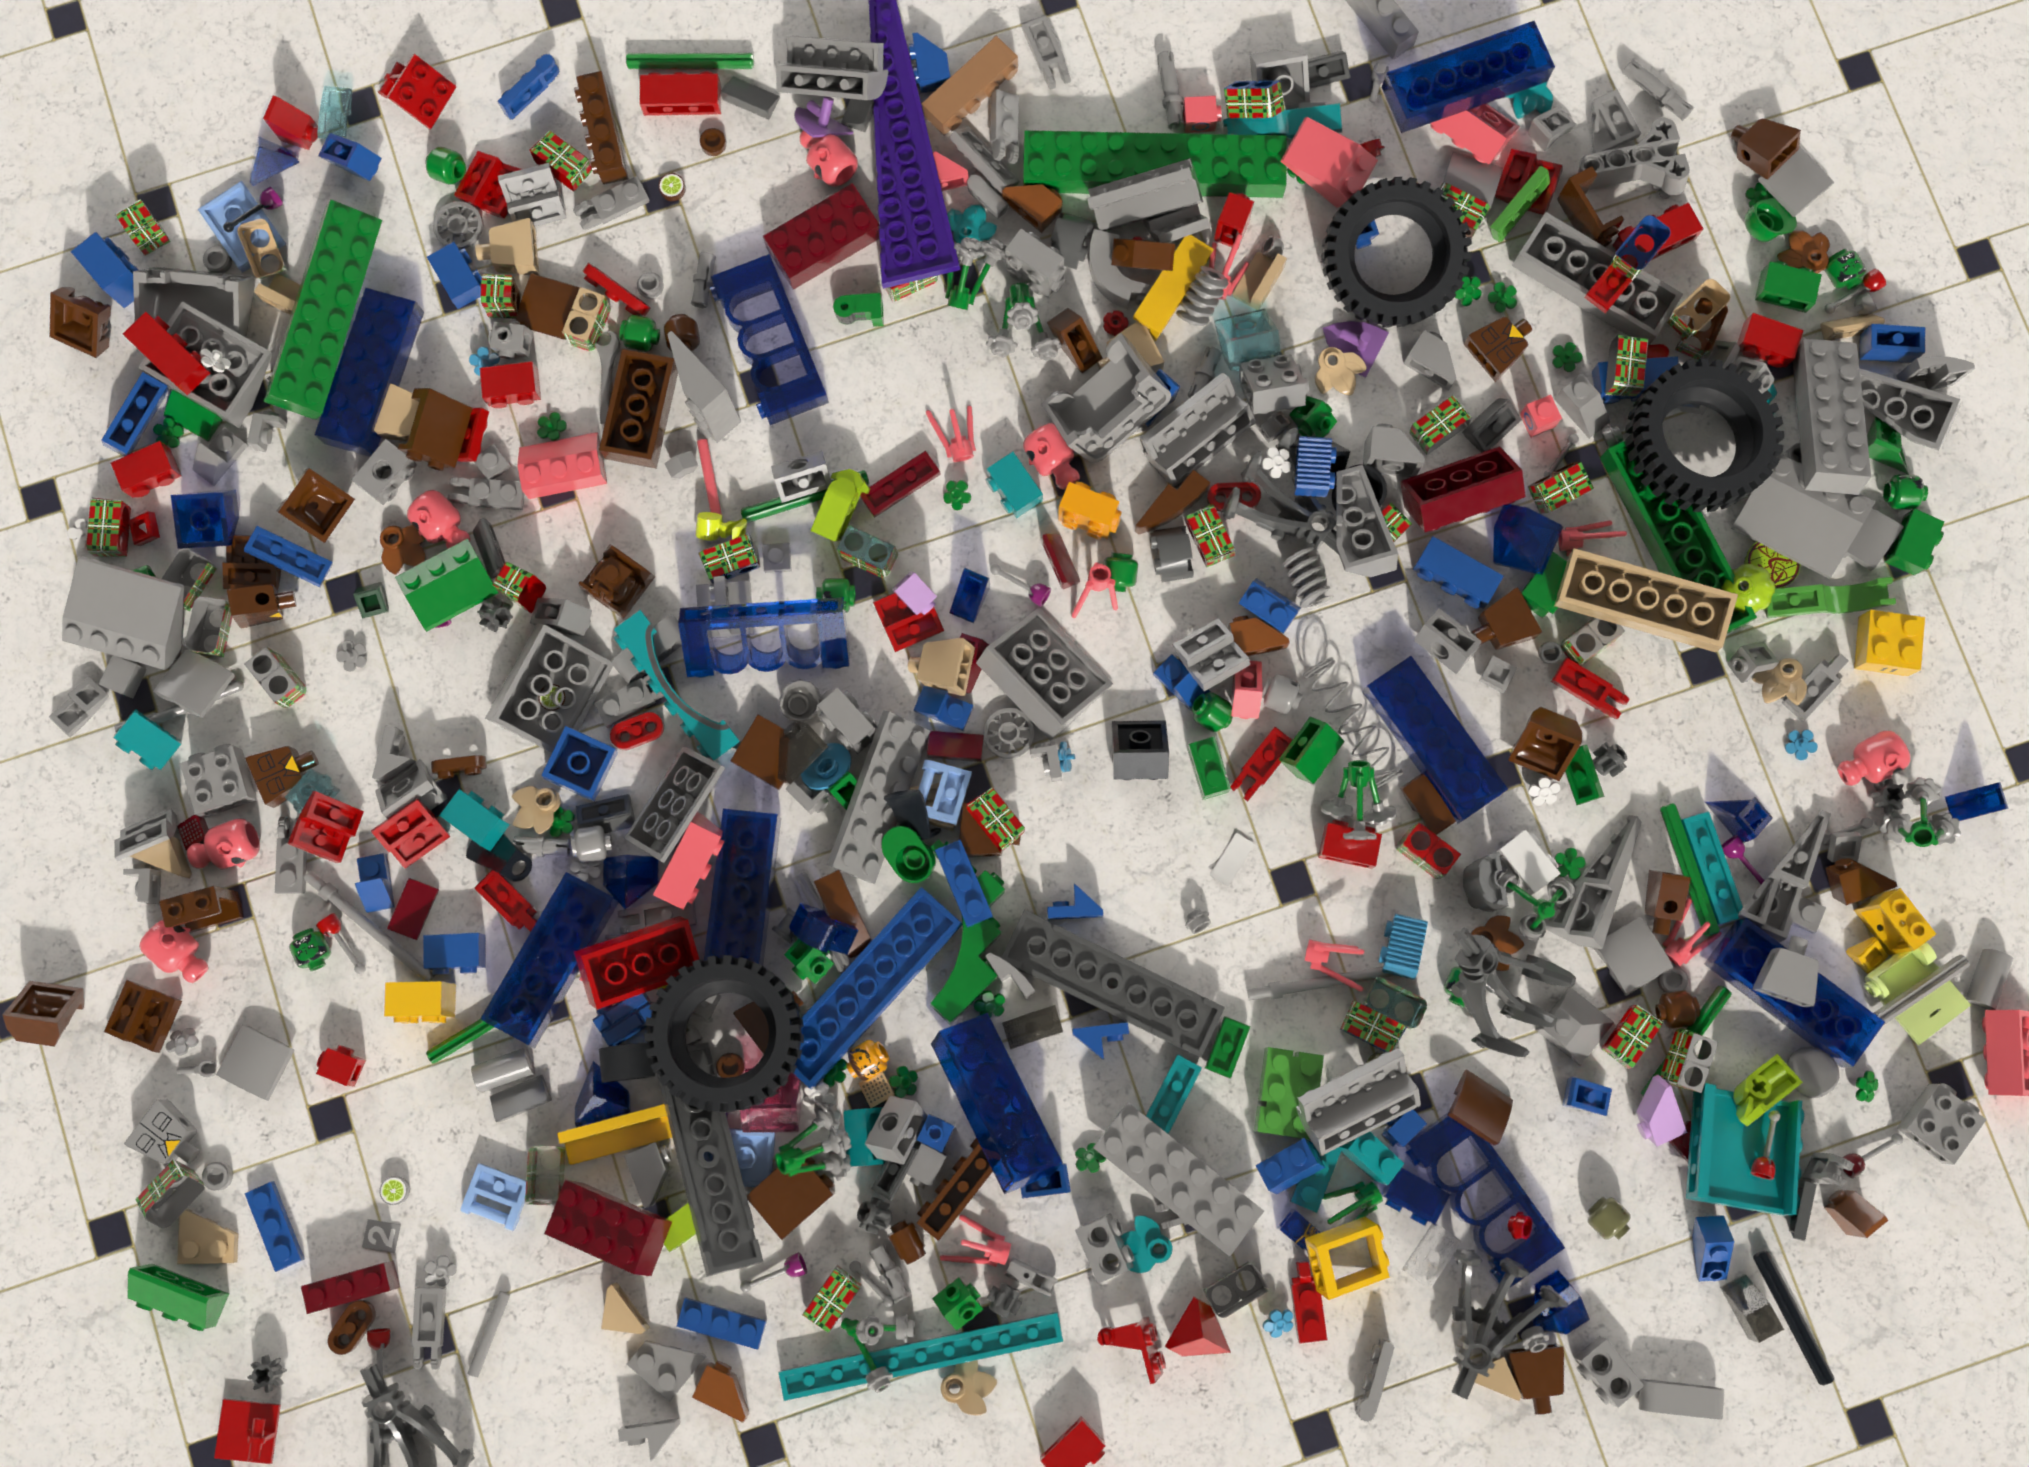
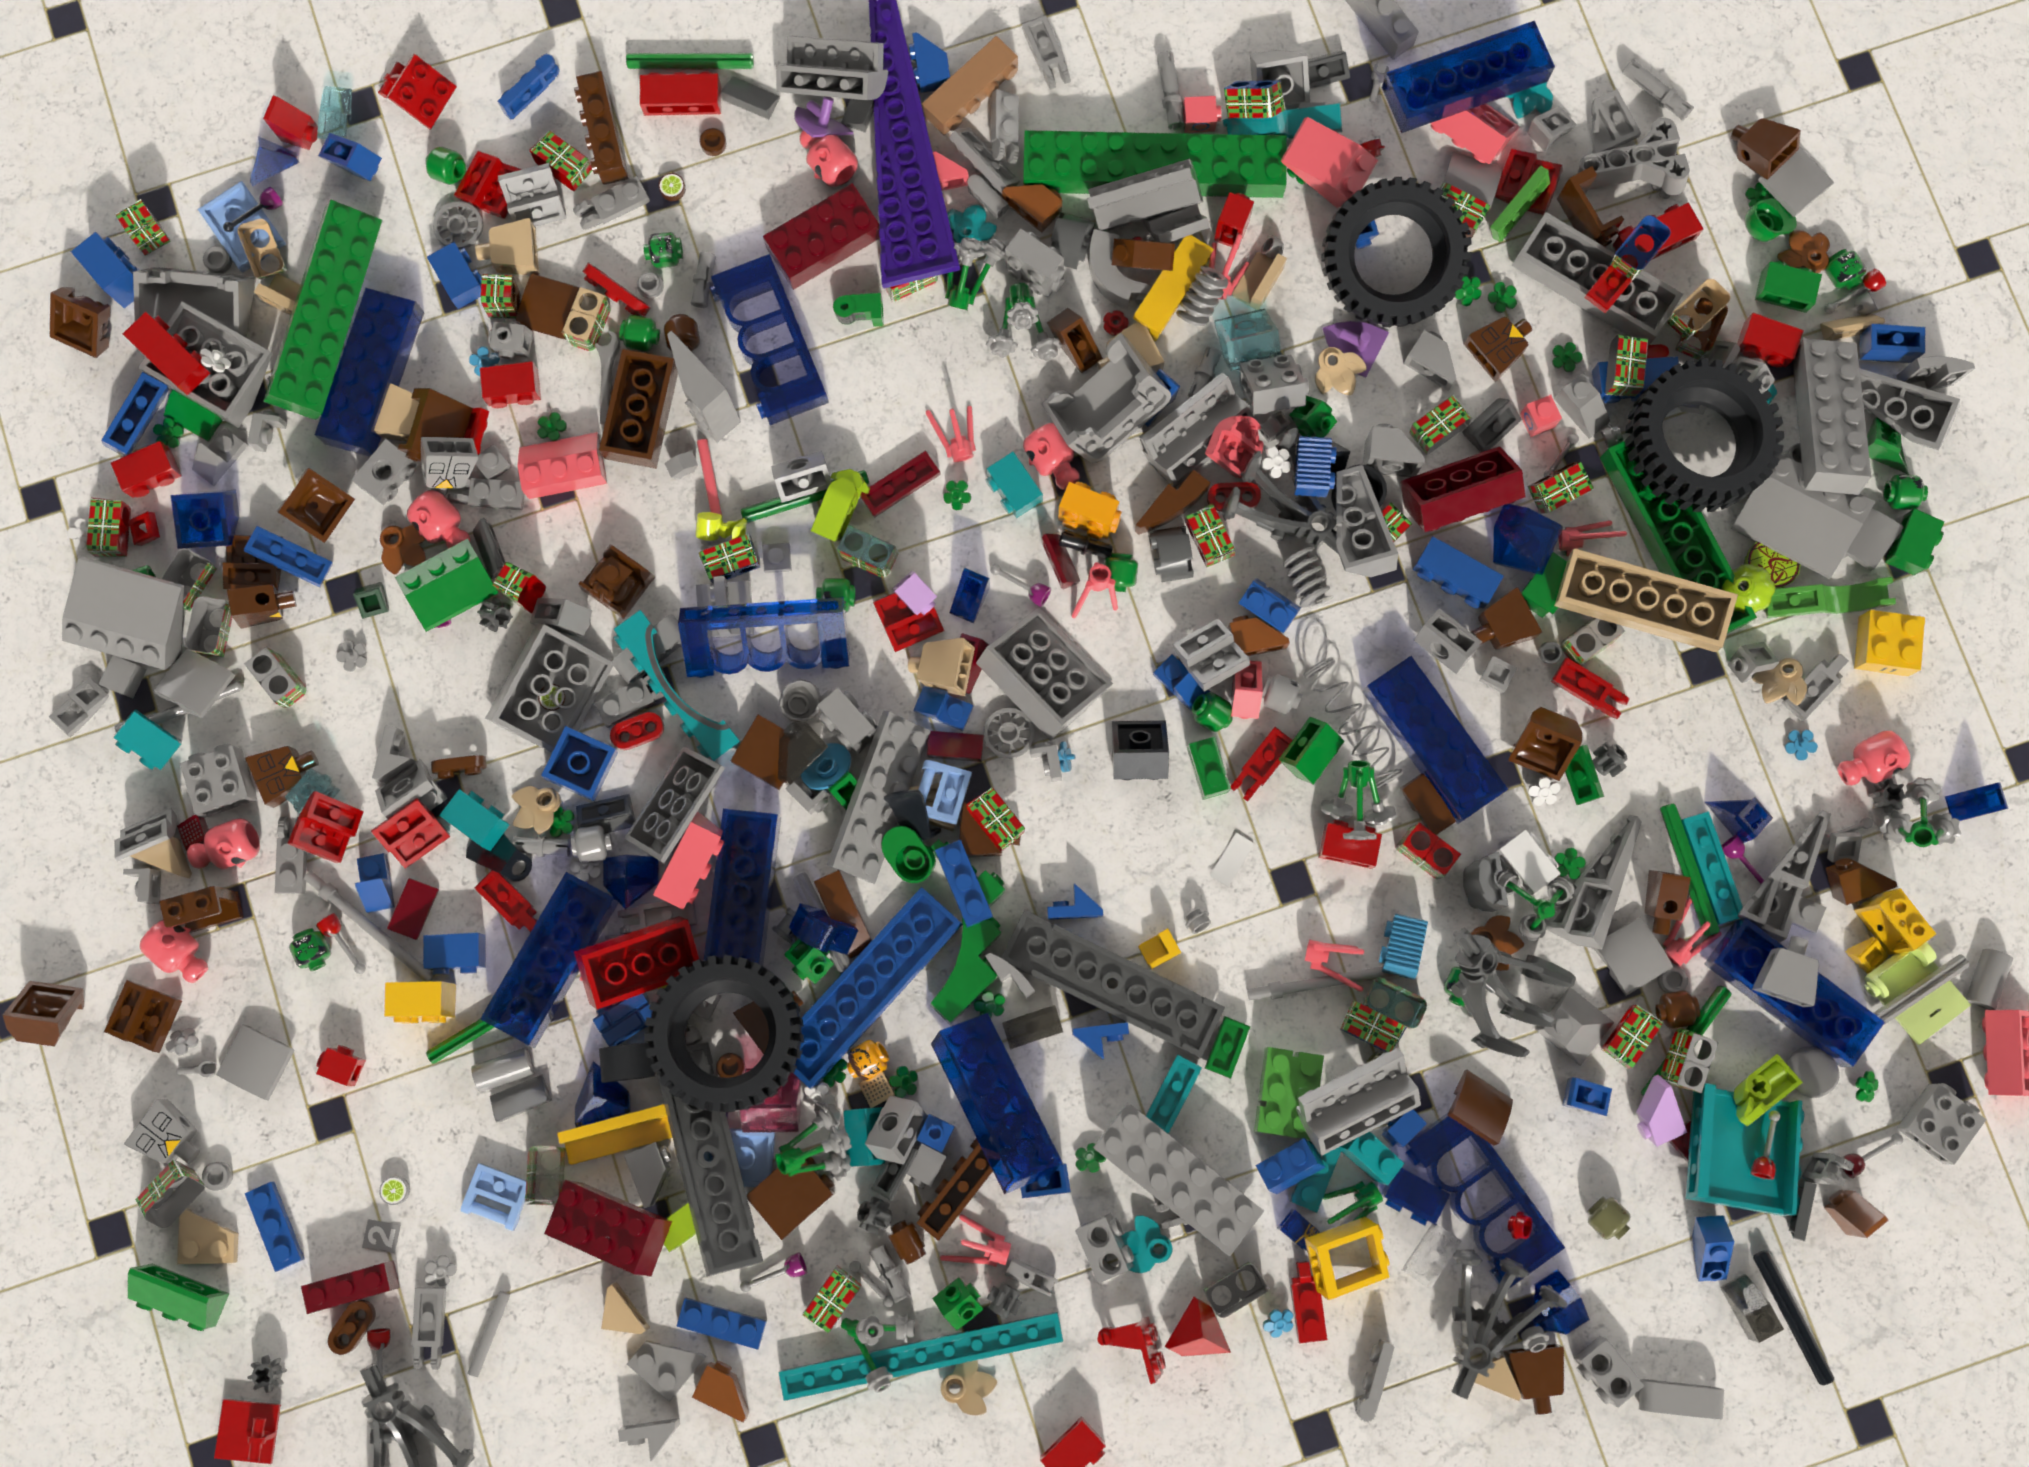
(447, 462): none -> light grey torso
(663, 250): none -> green head
(1084, 544): none -> black axle
(1159, 949): none -> yellow panel
(1235, 443): none -> coral slope

